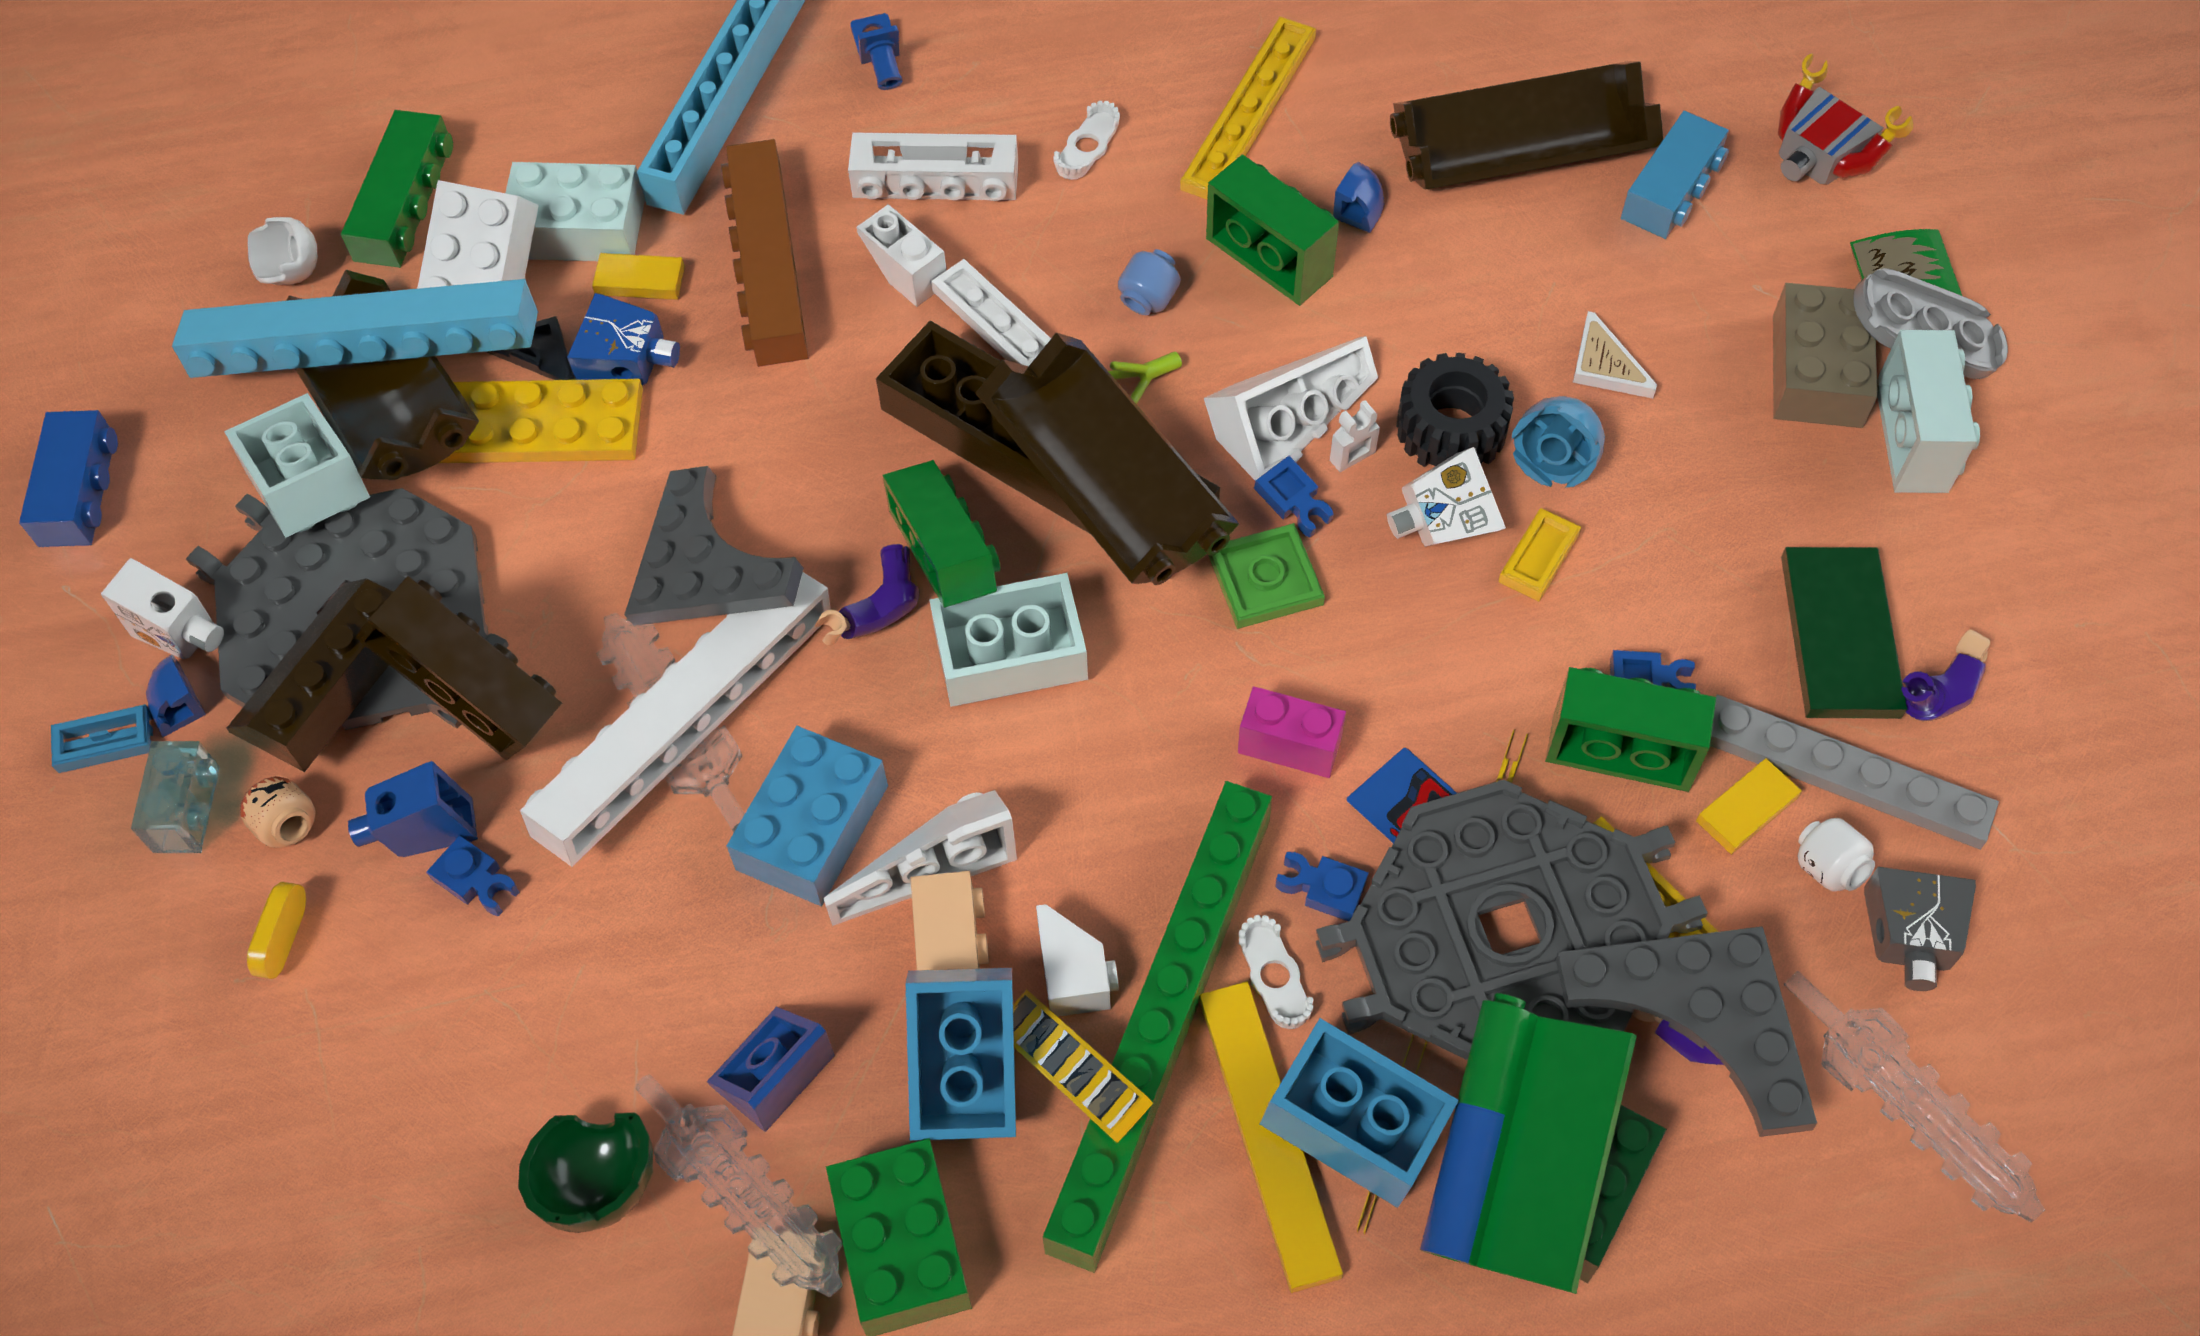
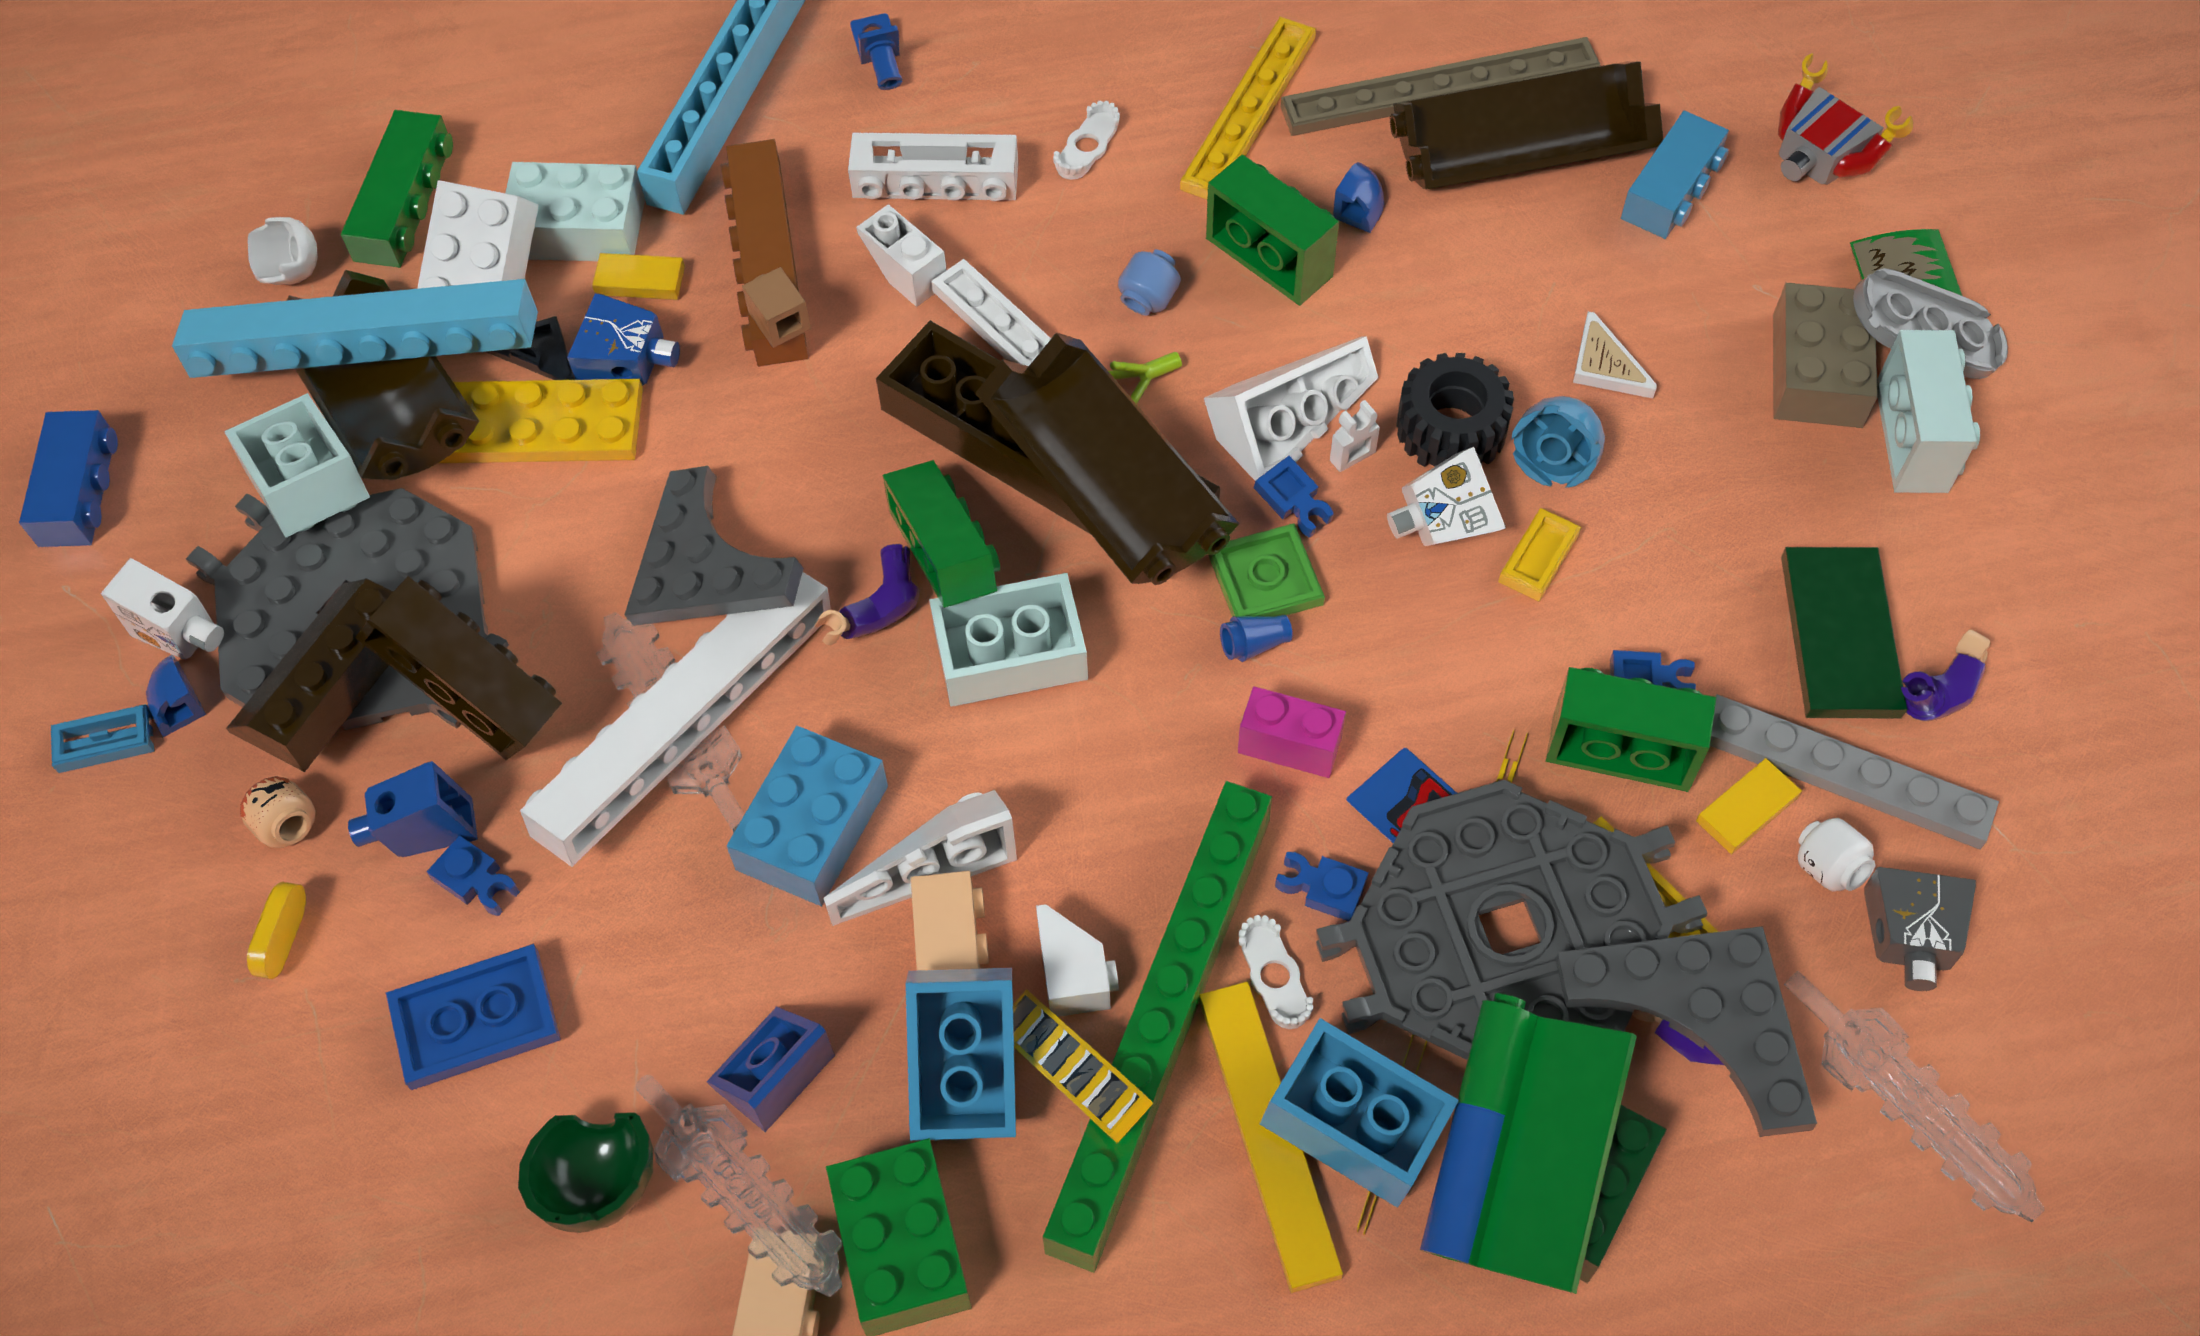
(175, 797): clear light blue brick -> none
(472, 1017): none -> blue plate
(776, 307): none -> medium nougat brick
(1252, 635): none -> blue cone
(1375, 97): none -> dark tan tile

